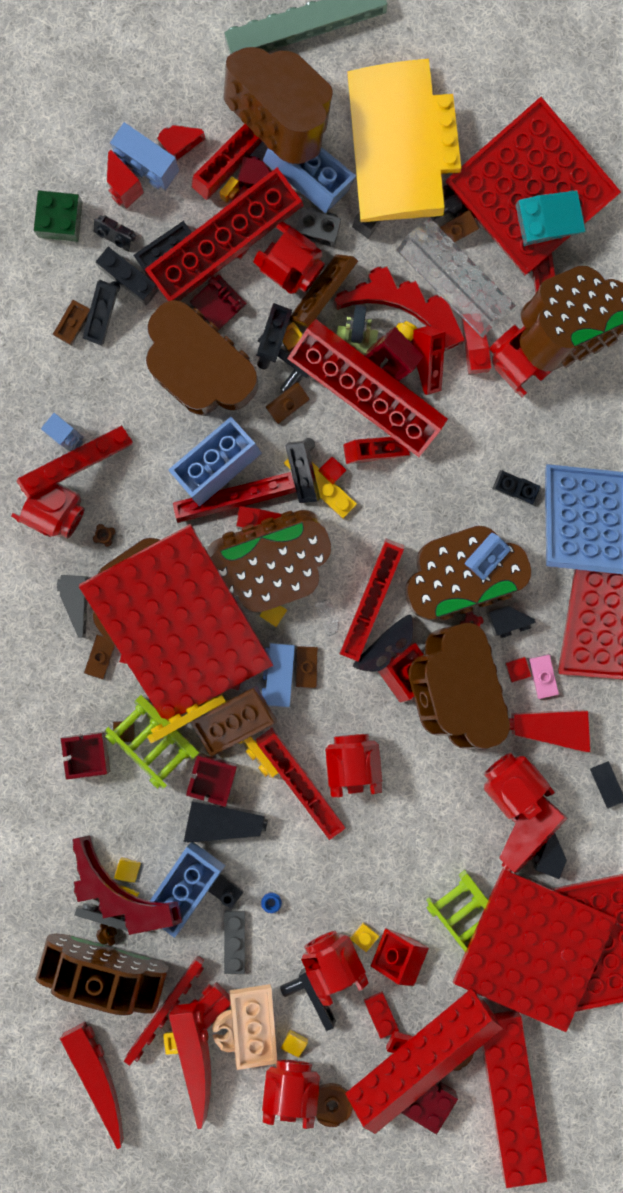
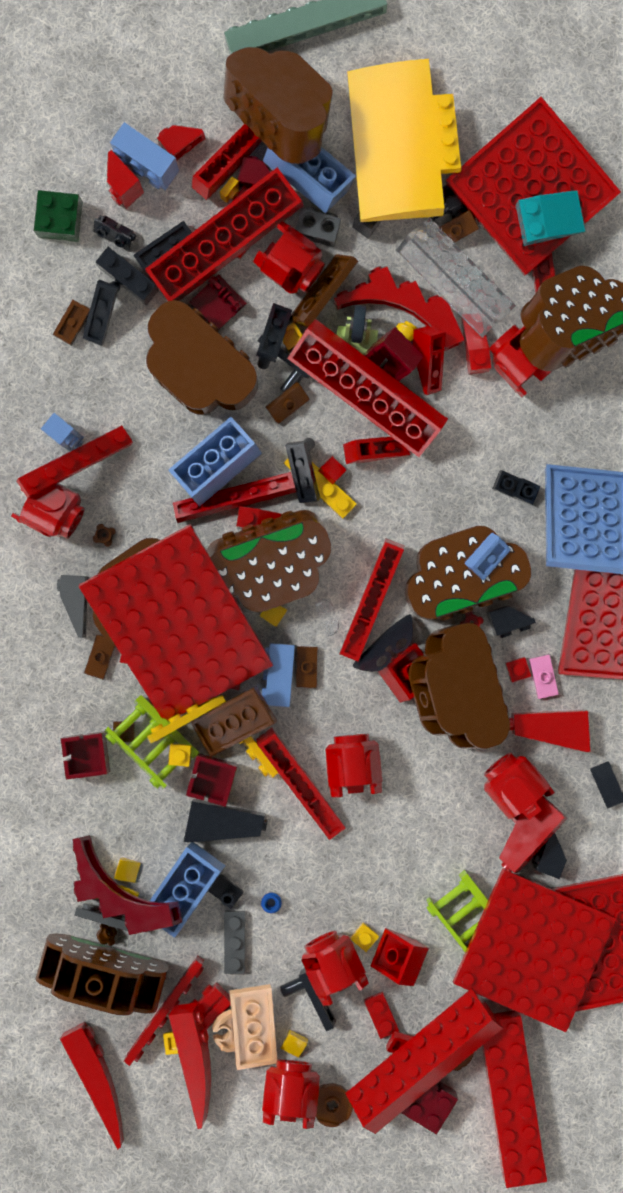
(180, 755): none -> yellow plate

